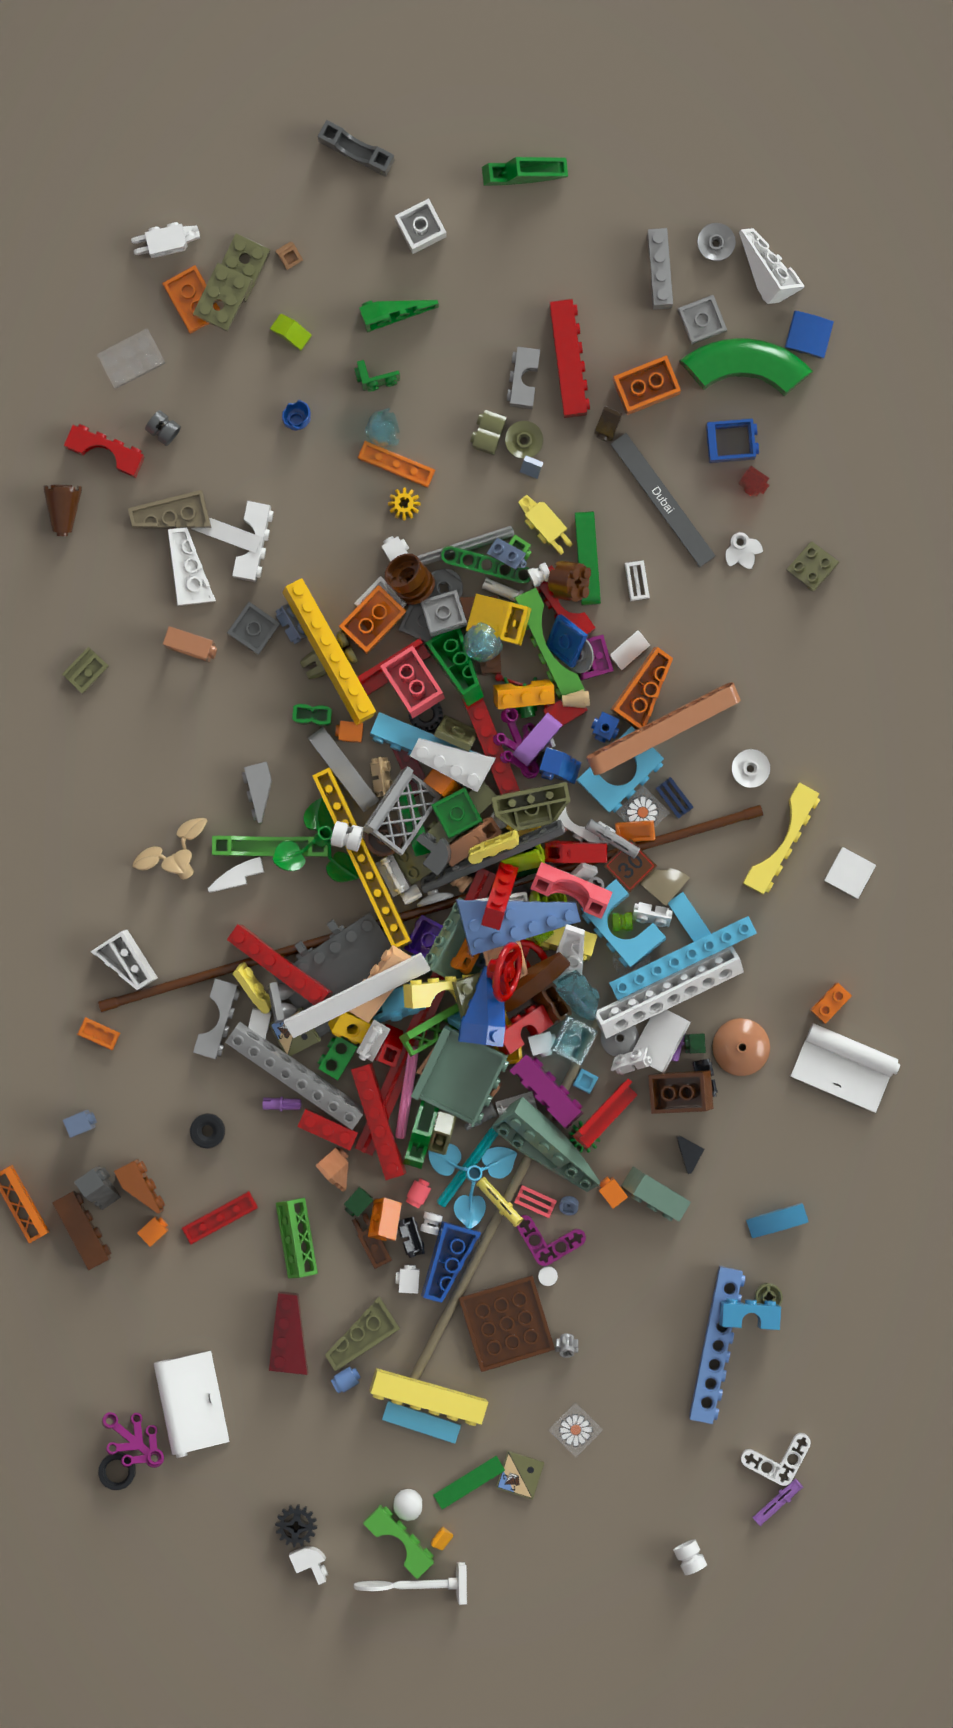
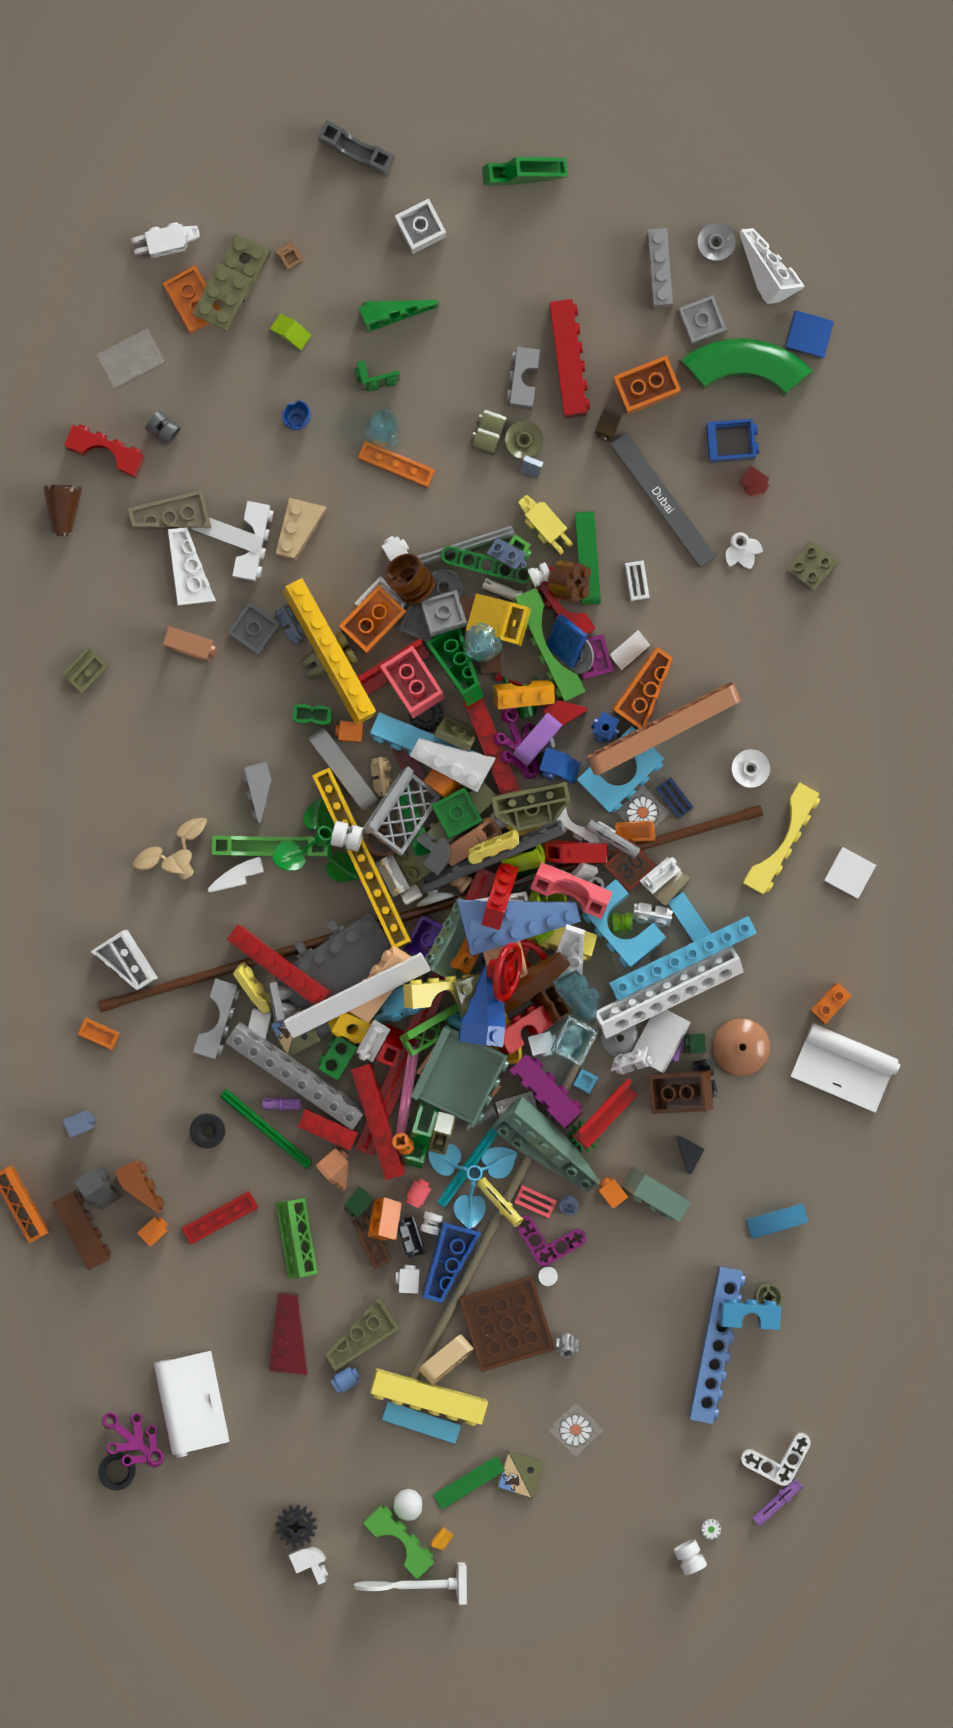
(266, 1129): none -> green axle
(298, 525): none -> tan wedge
(397, 502): yellow gear -> none
(403, 1139): none -> orange bush
(446, 1359): none -> tan beam
(576, 699): tan cone -> none
(660, 875): none -> white hinge
(711, 1529): none -> white tile

